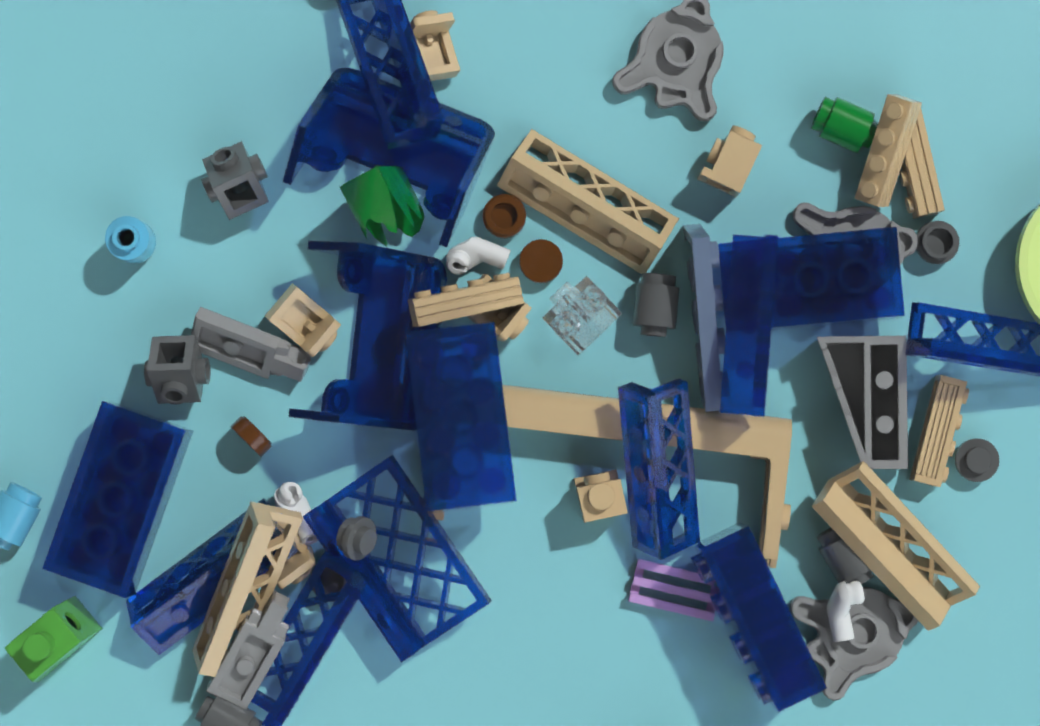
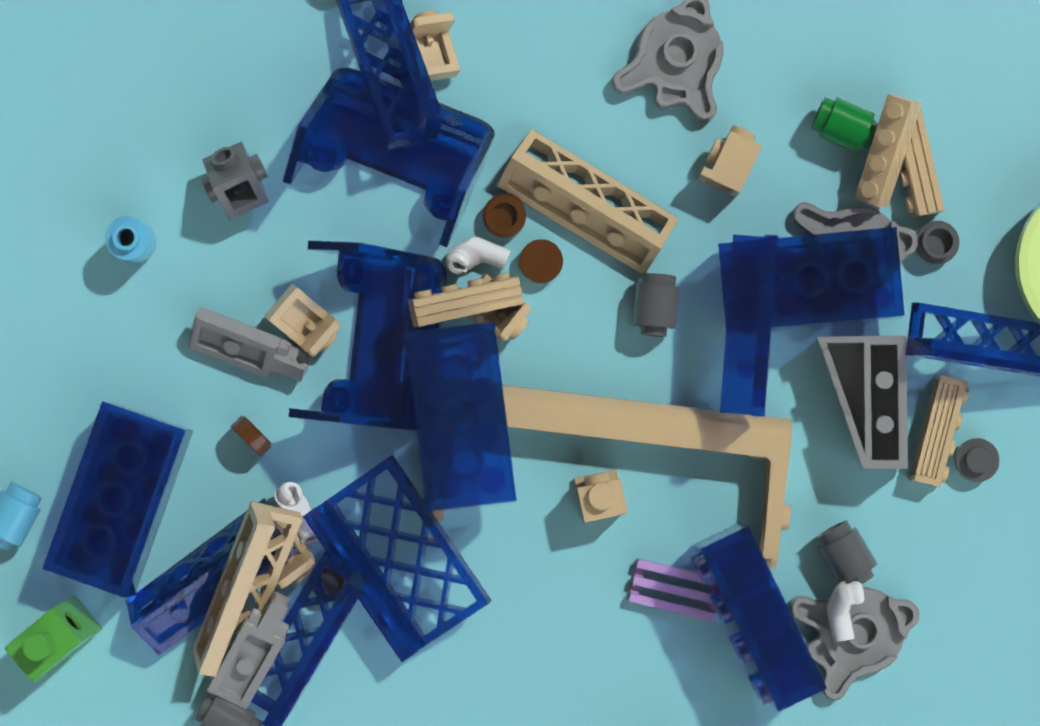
(176, 369): dark grey brick -> none
(356, 537): dark grey plate -> none
(384, 200): green piece -> none
(580, 314): clear brick -> none
(651, 474): clear blue fence -> none
(708, 301): sand blue wing -> none
(887, 548): tan fence -> none

